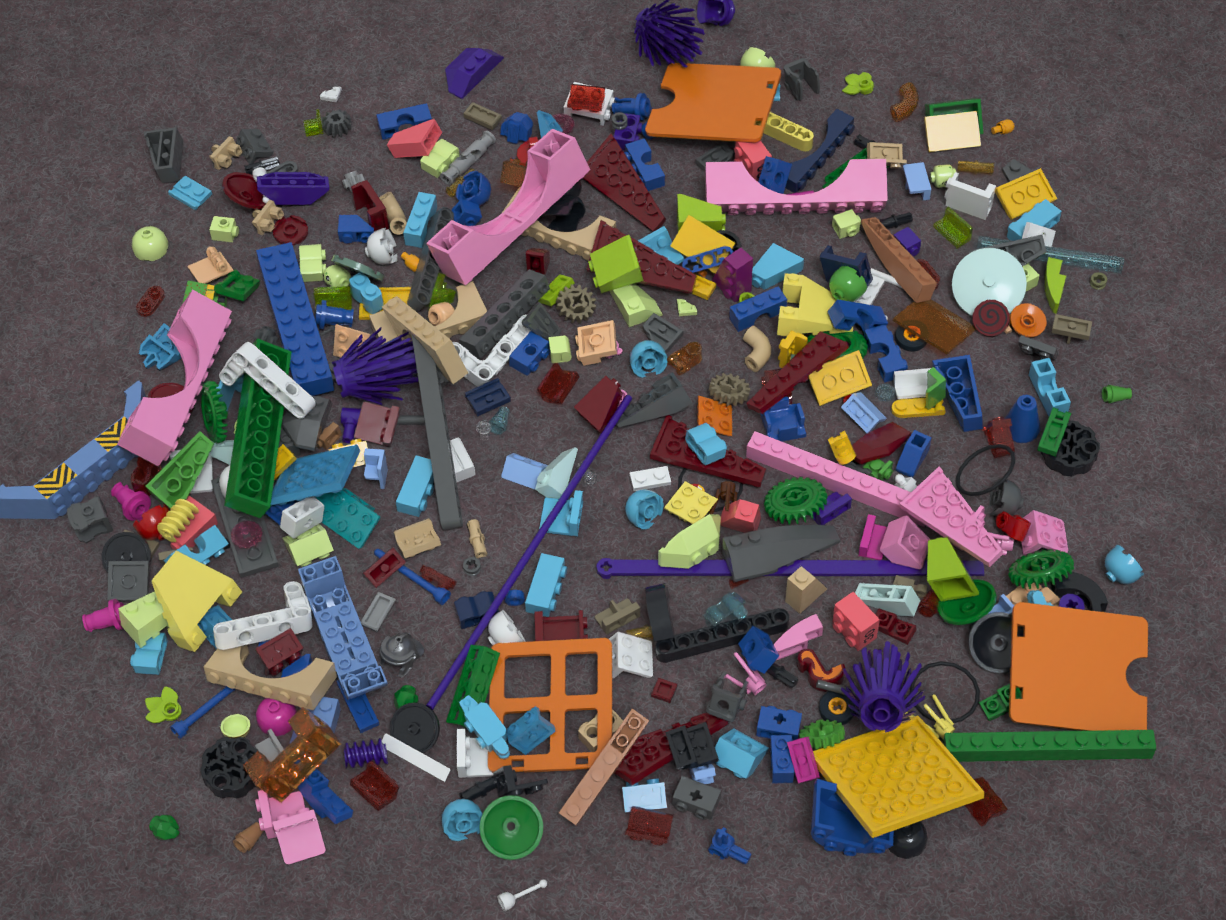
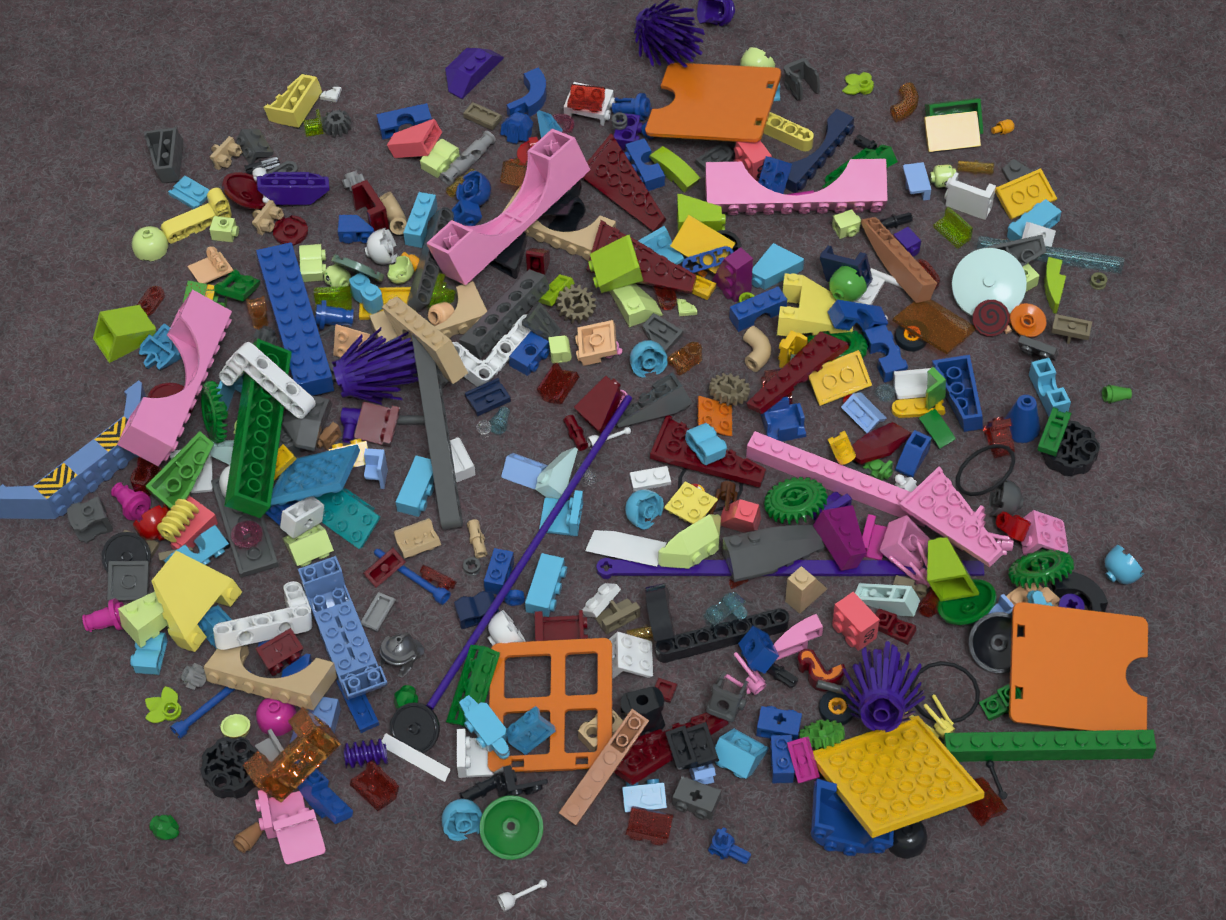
(122, 331): none -> lime slope
(194, 676): none -> light grey gear
(198, 218): none -> light yellow beam
(258, 312): none -> clear orange piece
(295, 103): none -> light yellow wedge
(402, 266): none -> yellowish green hair
(498, 570): none -> blue brick
(510, 258): none -> black slope
(536, 97): none -> blue arch
(576, 432): none -> dark red pin
(592, 439): none -> white hinge
(600, 600): none -> white plate
(625, 546): none -> white sticker
(648, 703): none -> black piece
(665, 295): none -> clear red plate
(675, 168): none -> lime slope
(841, 536): none -> magenta wedge
(888, 151): tan bracket -> none
(921, 575): none -> bright pink plant
(937, 428): none -> green slope
(1003, 795): none -> black hinge

